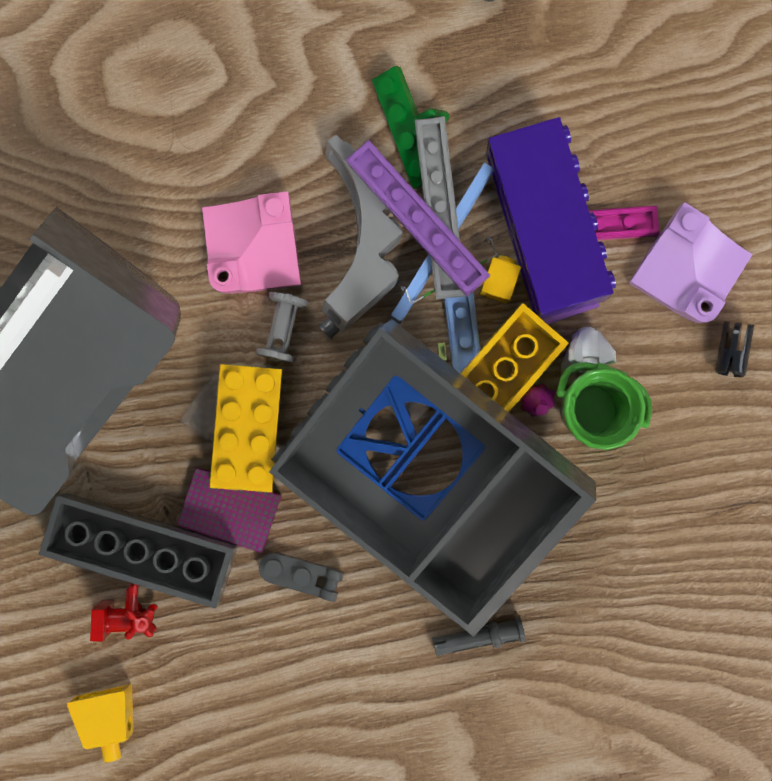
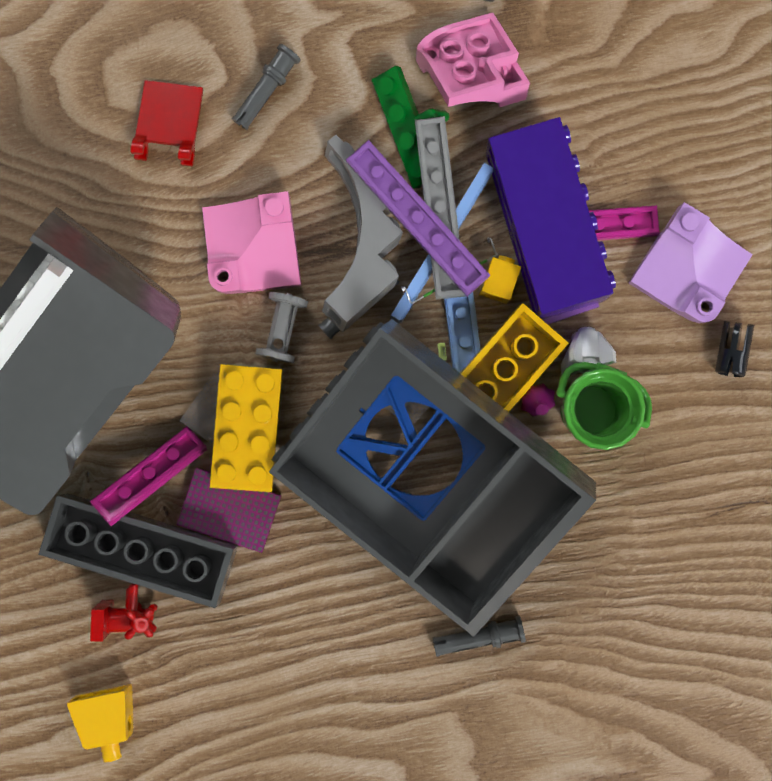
(148, 476): none -> dark pink tile
(168, 117): none -> red flag
(273, 76): none -> dark grey pin
(300, 575): dark grey plate -> none
(473, 62): none -> bright pink slope

